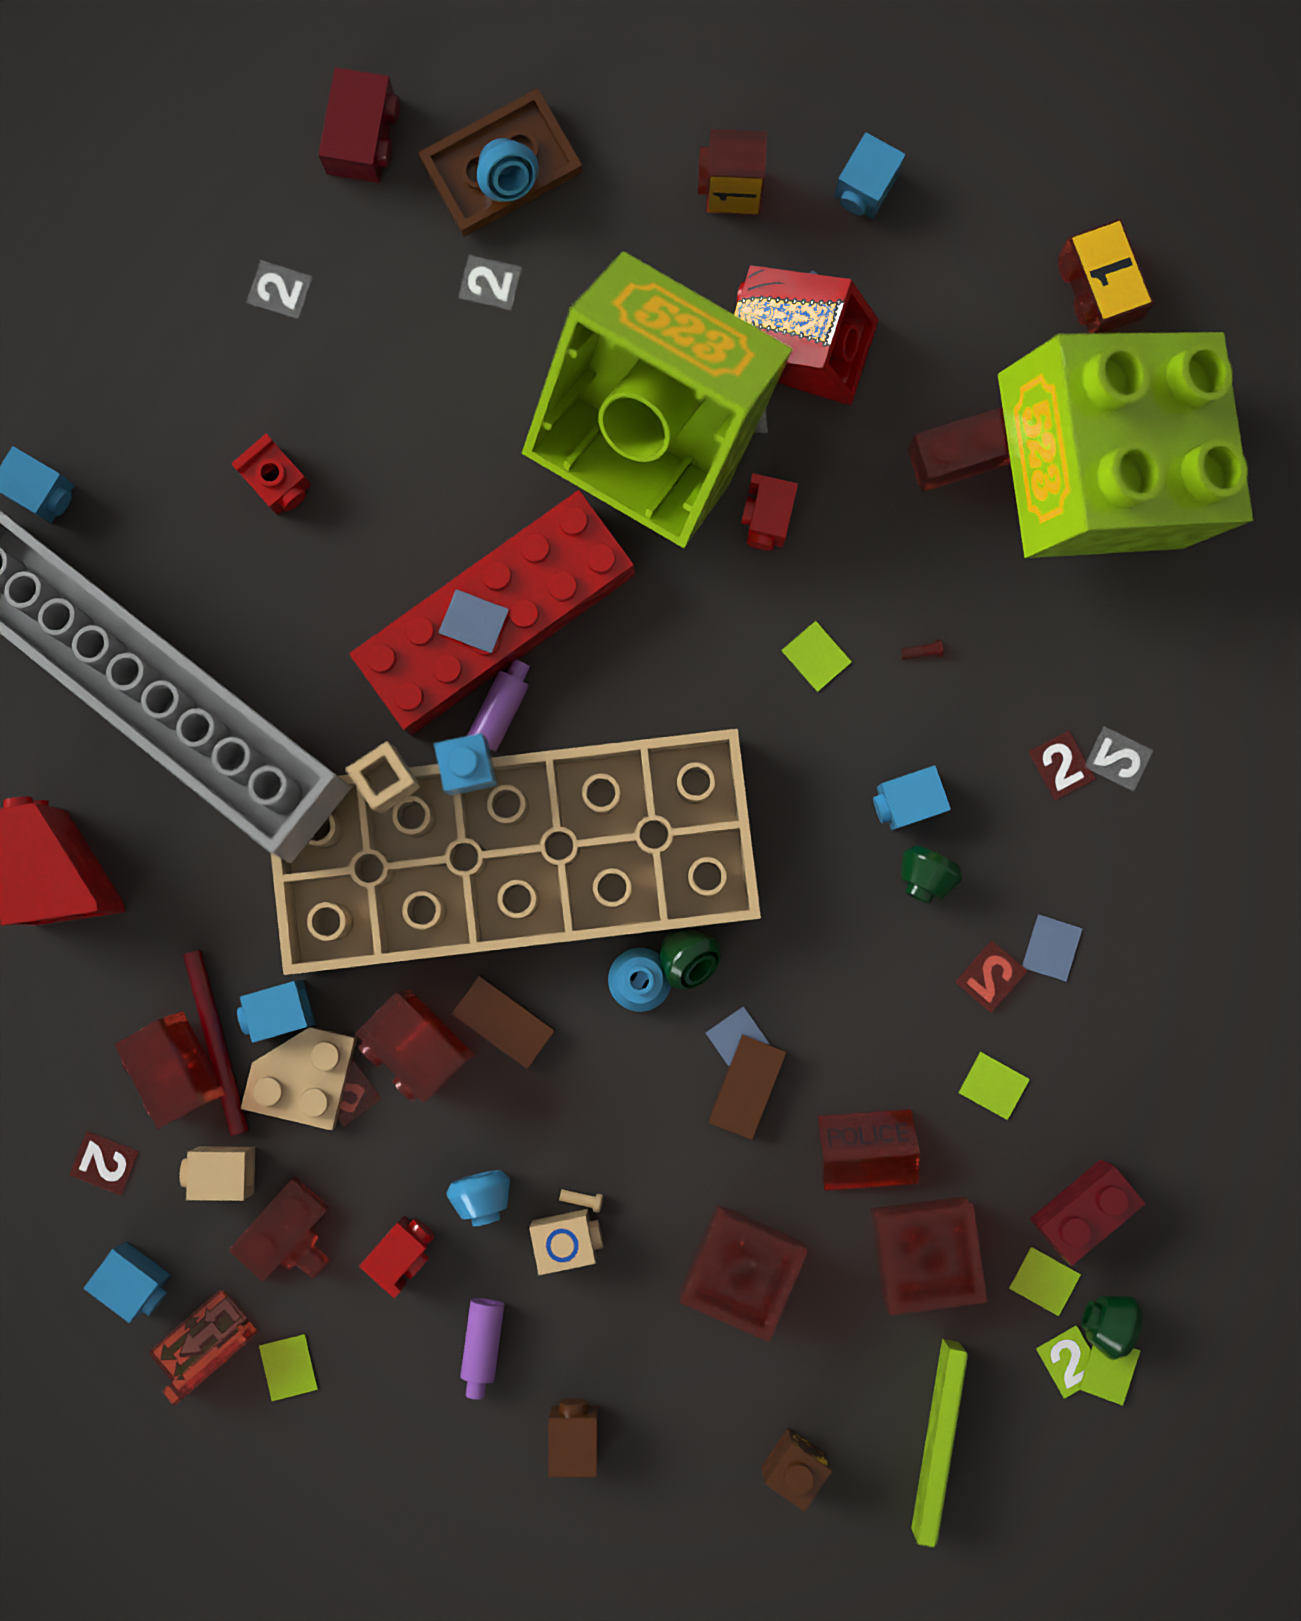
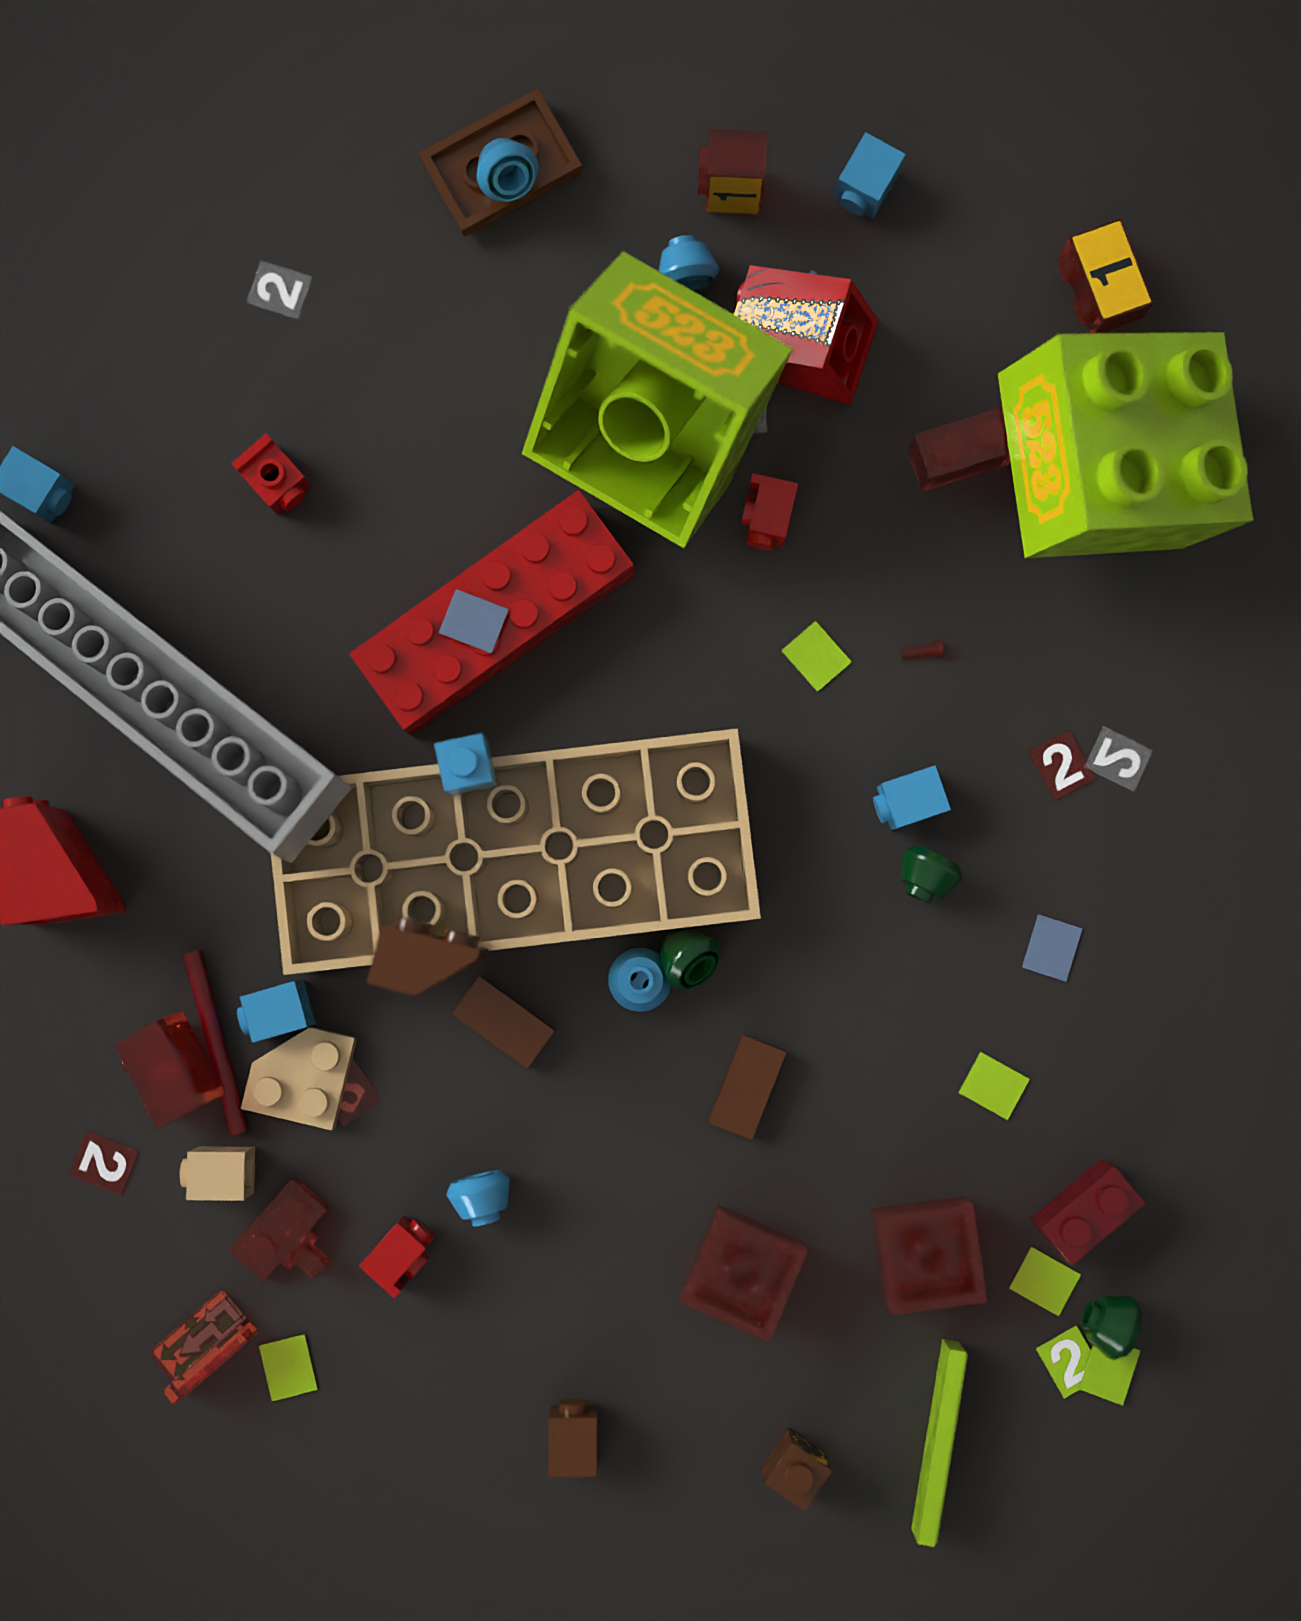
(128, 1283): dark azure brick -> none
(358, 125): dark red brick -> none
(383, 777): tan brick -> none
(413, 1046): clear red brick -> none
(417, 961): none -> reddish brown slope
(481, 1345): medium lavender cylinder -> none
(489, 282): clear sticker -> none
(501, 704): medium lavender cylinder -> none
(565, 1241): tan brick -> none
(582, 1199): tan piece -> none
(689, 263): none -> dark azure cone
(728, 1033): sand blue sticker -> none
(869, 1149): clear red panel -> none
(991, 976): clear red sticker -> none

